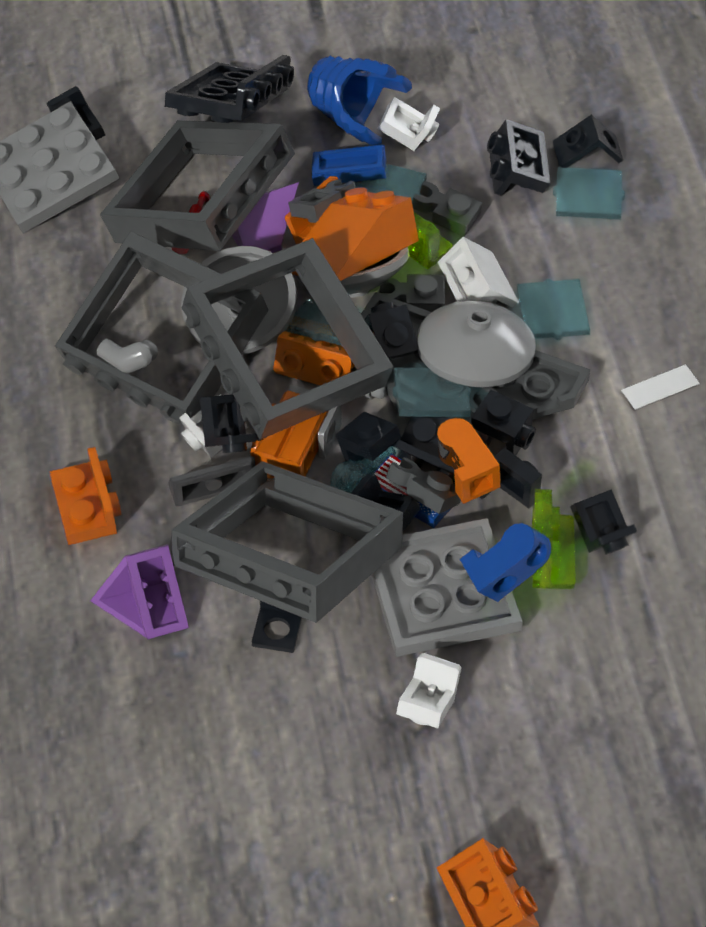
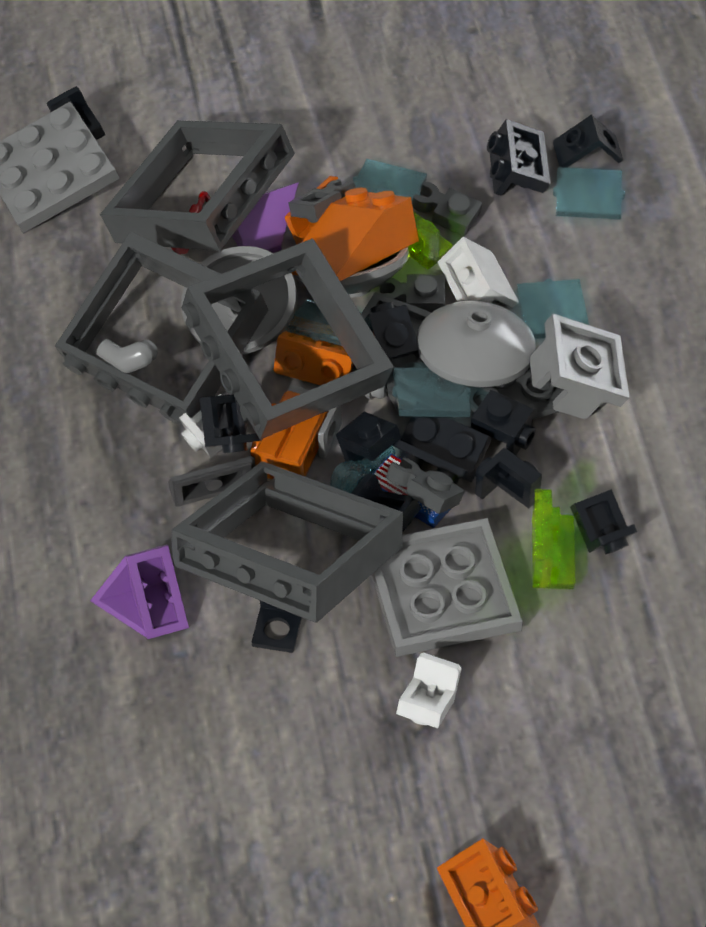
(84, 500): orange bracket -> none
(231, 90): black bracket -> none
(350, 95): blue hair -> none
(350, 164): blue tile -> none
(408, 124): white bracket -> none
(473, 463): orange leg -> none
(507, 562): blue leg -> none
(581, 362): none -> light grey panel
(660, 387): white sticker -> none

